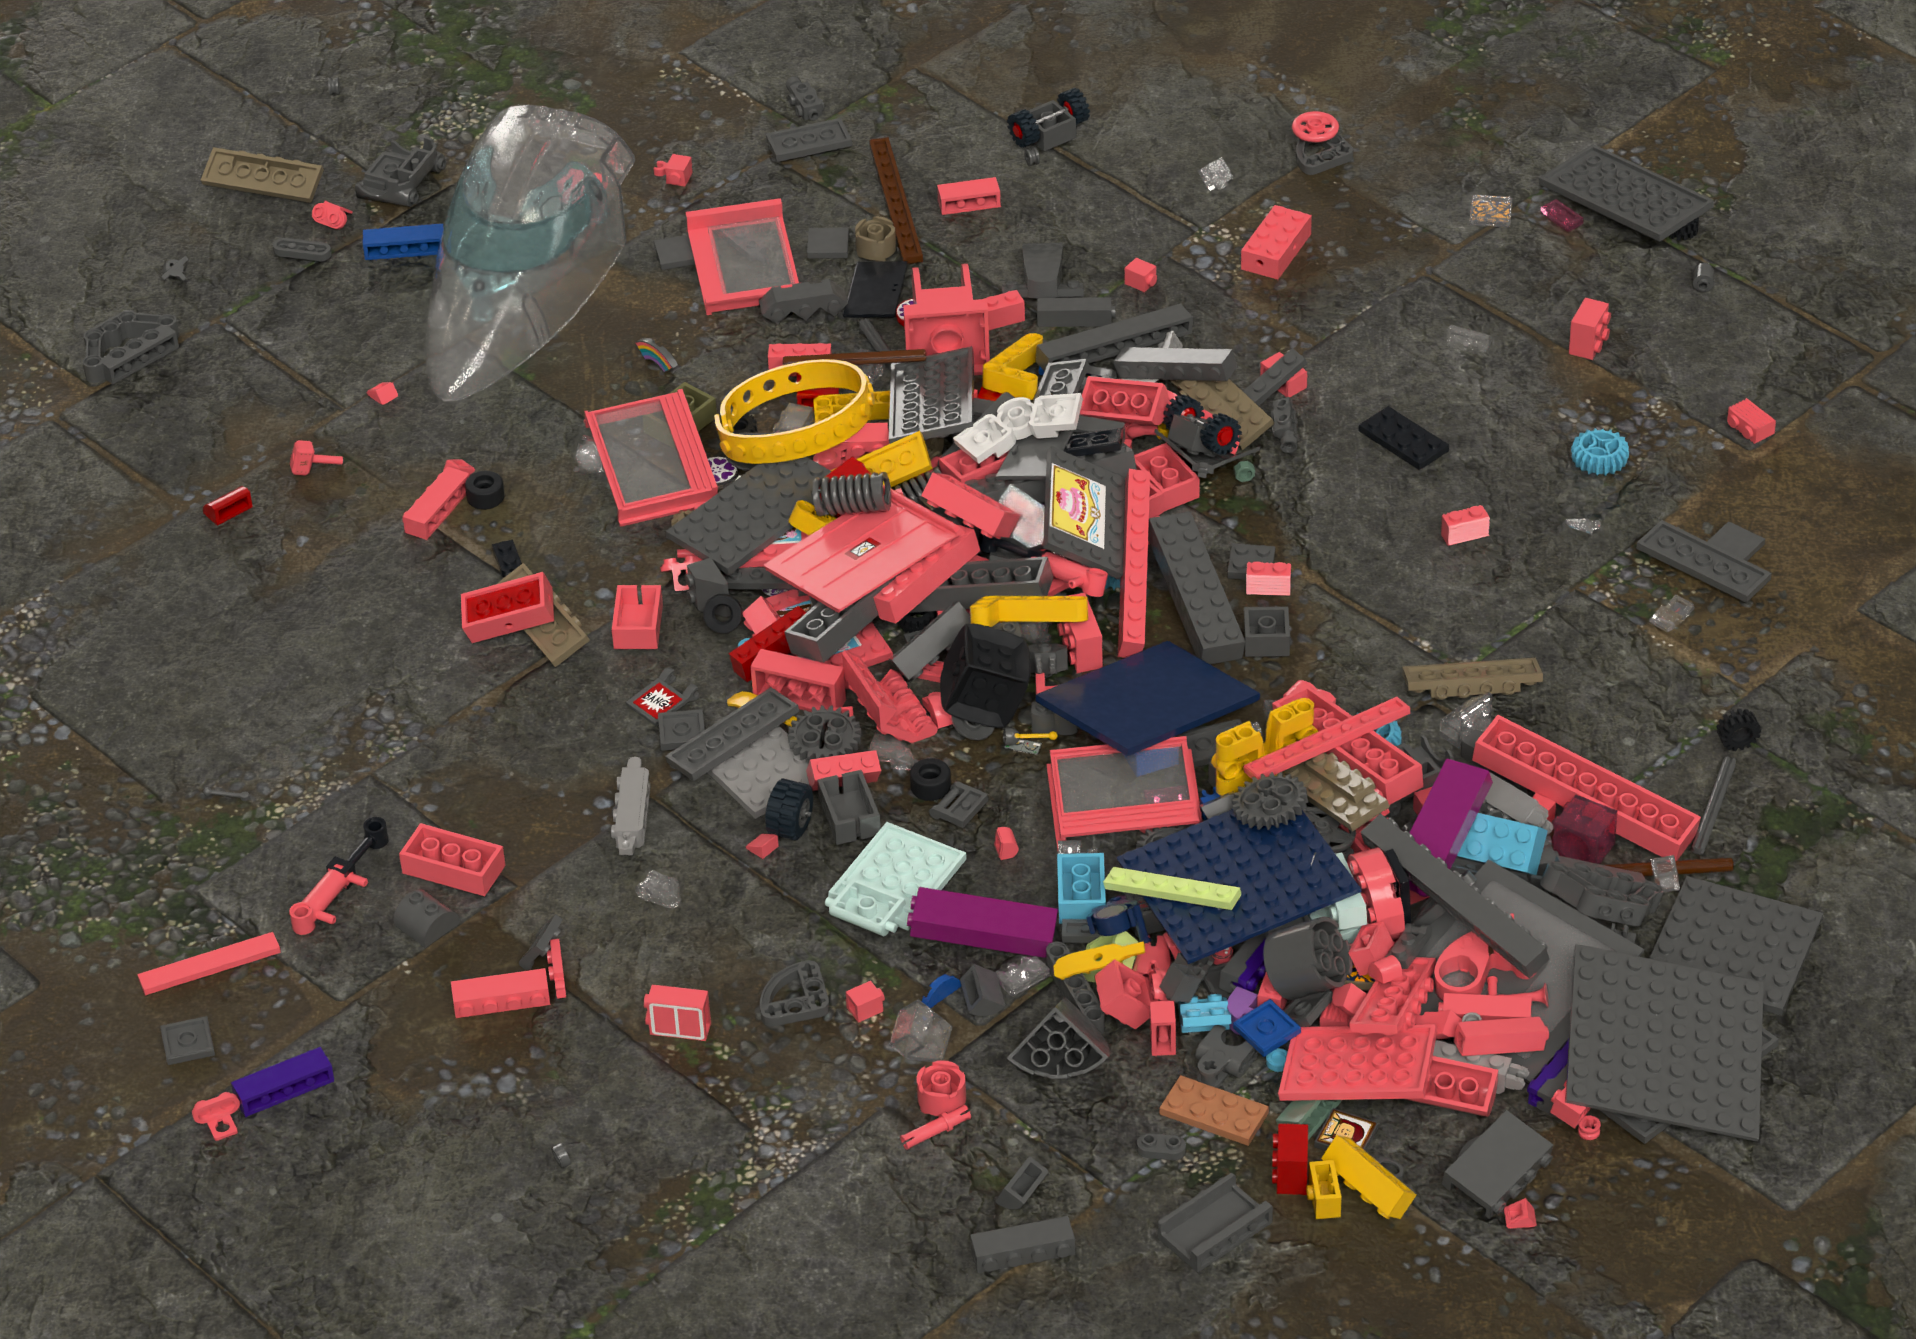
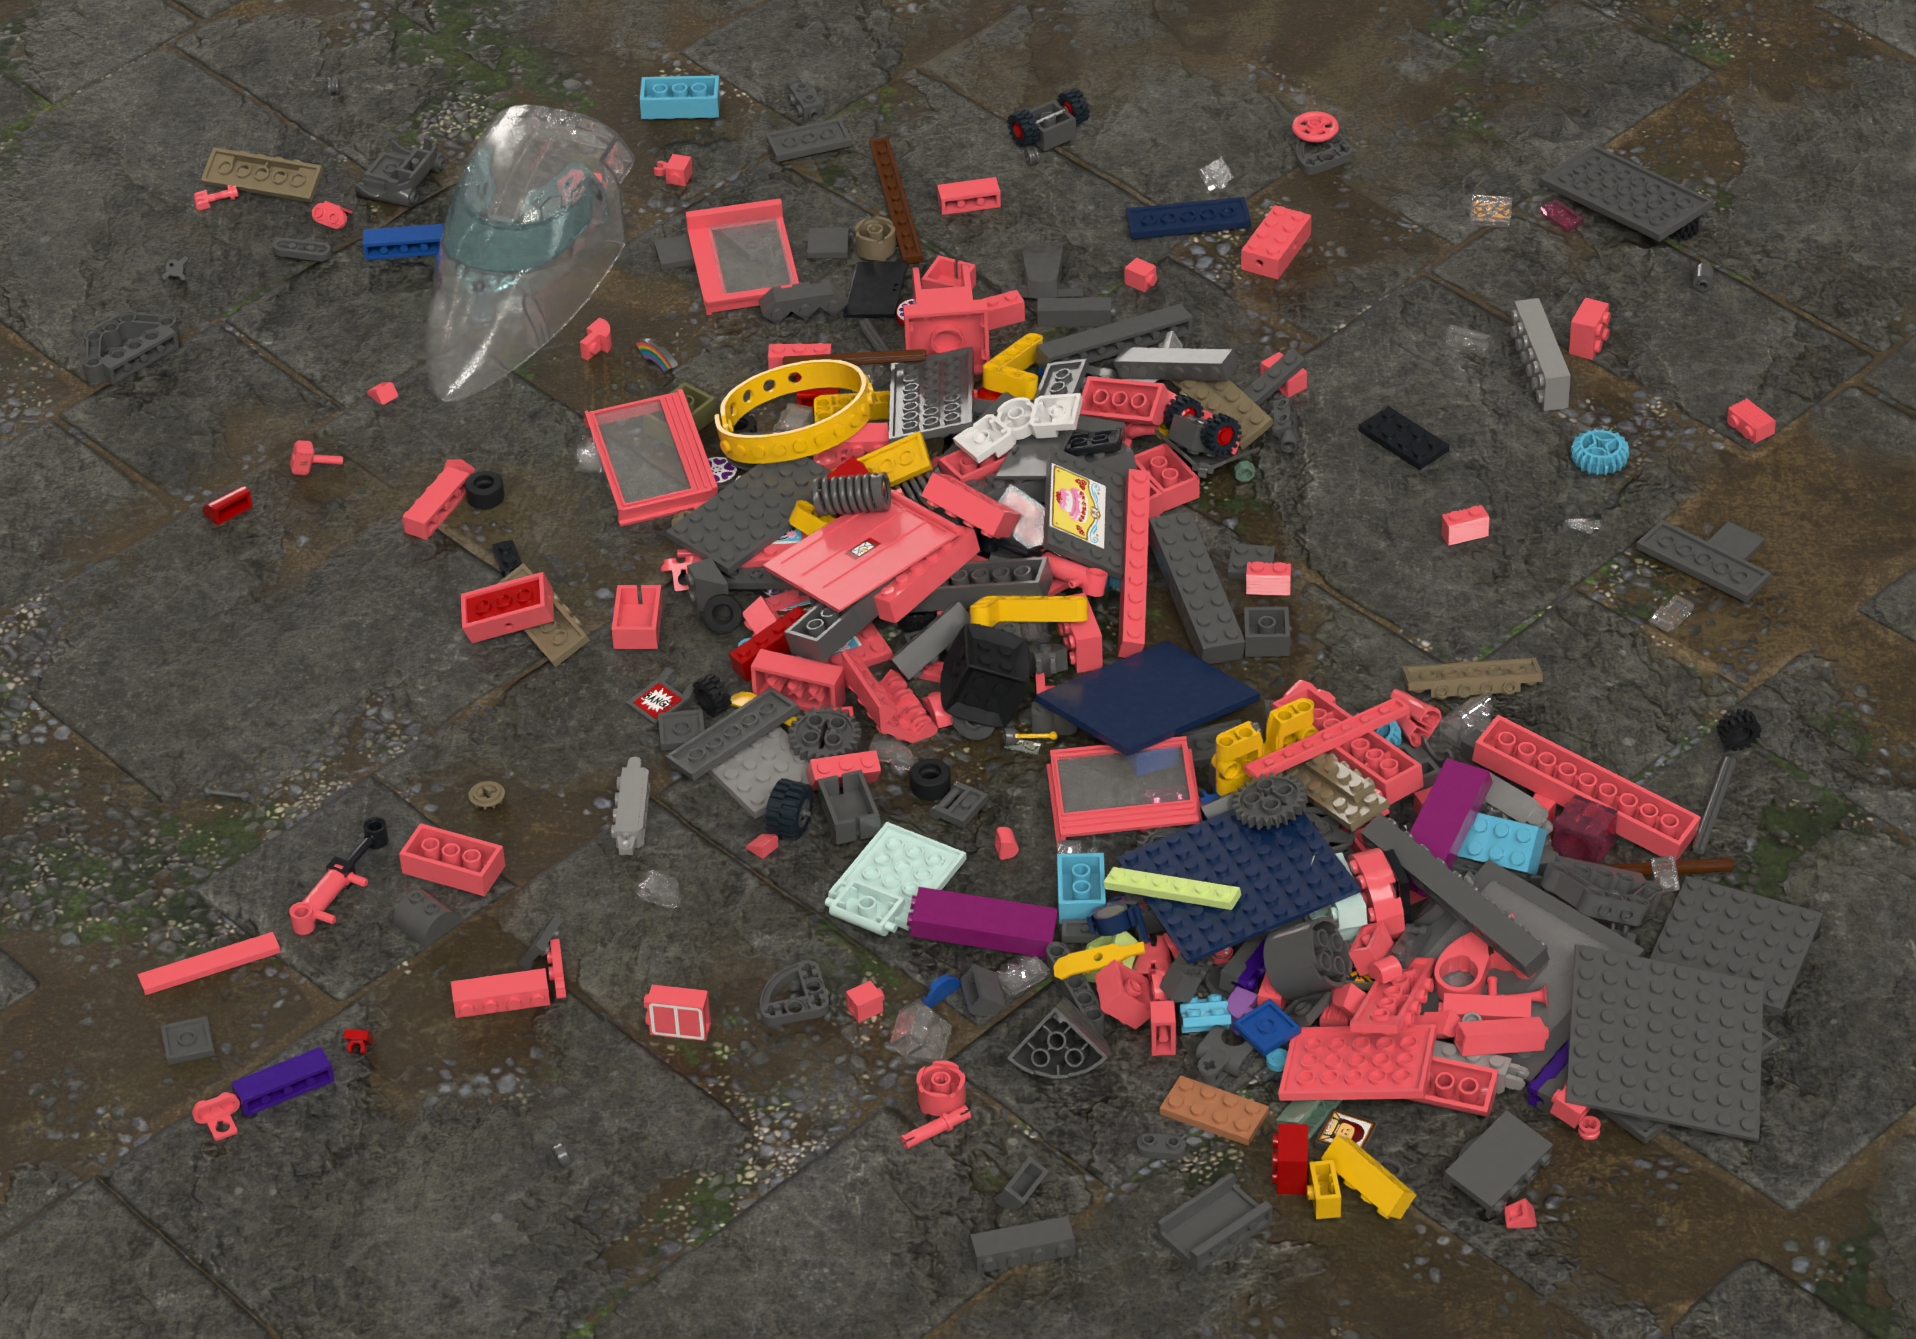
(203, 200): none -> coral hinge
(358, 1037): none -> red tile
(492, 789): none -> dark tan gear
(597, 339): none -> coral brick
(680, 97): none -> medium azure brick
(712, 695): none -> black tyre
(943, 274): none -> coral piece
(1188, 218): none -> dark blue plate
(1420, 721): none -> coral piece
(1540, 354): none -> light grey brick

